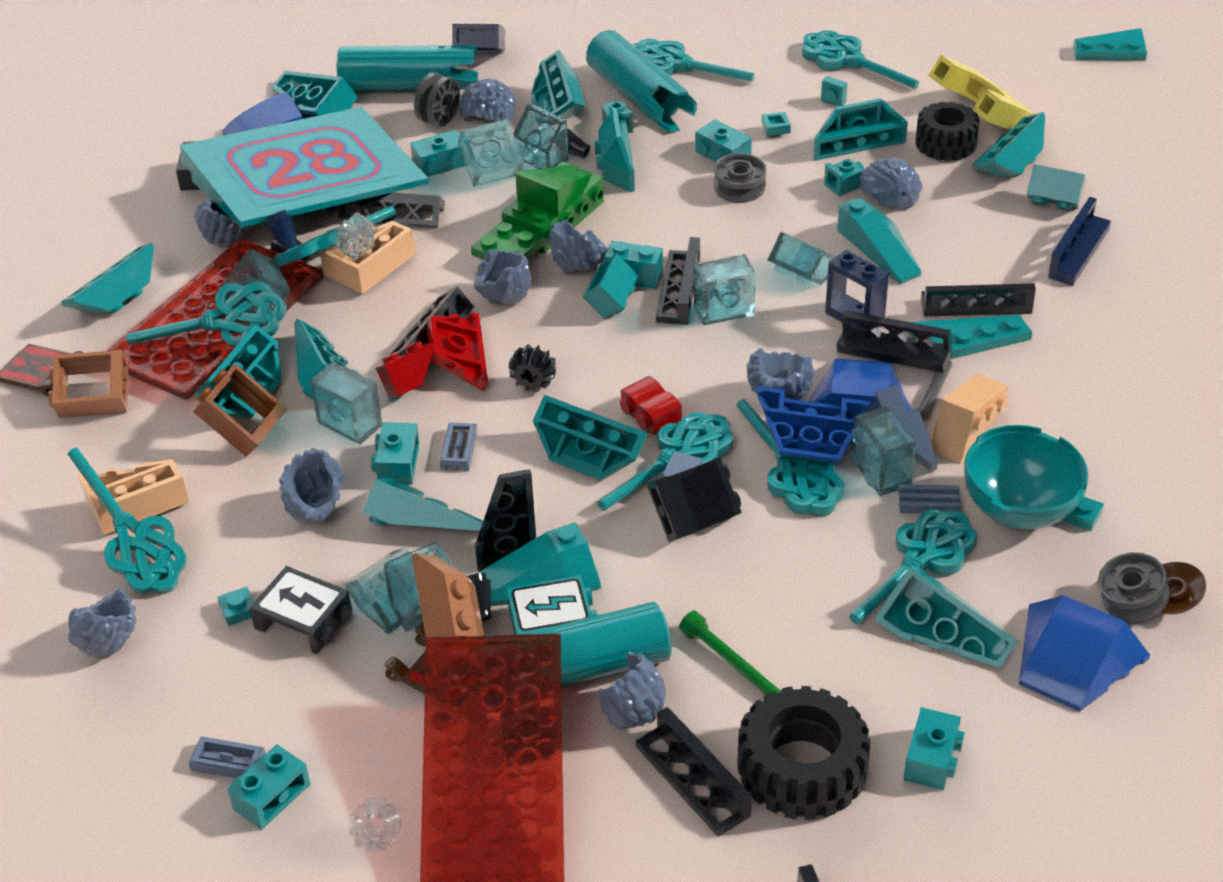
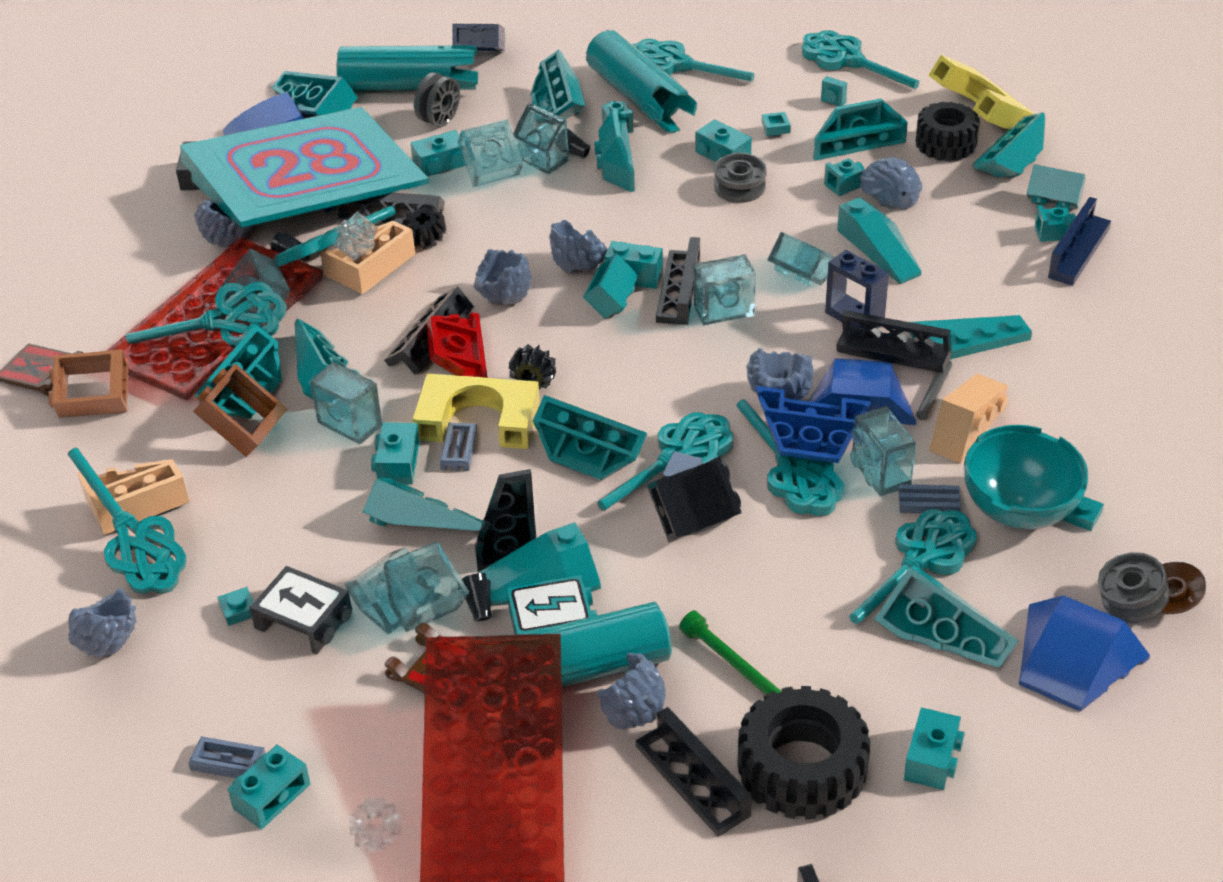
(115, 284): teal wedge -> none
(282, 228): dark blue cone -> none
(311, 485): sand blue hair -> none
(406, 371): red slope -> none
(426, 225): none -> black gear
(446, 599): nougat wedge -> none
(448, 394): none -> light yellow arch
(488, 100): sand blue hair -> none
(542, 199): green wedge -> none
(650, 404): red brick -> none
(912, 423): sand blue slope -> none
(978, 299): black fence -> none
(1052, 223): none -> teal brick
(1112, 46): teal wing -> none

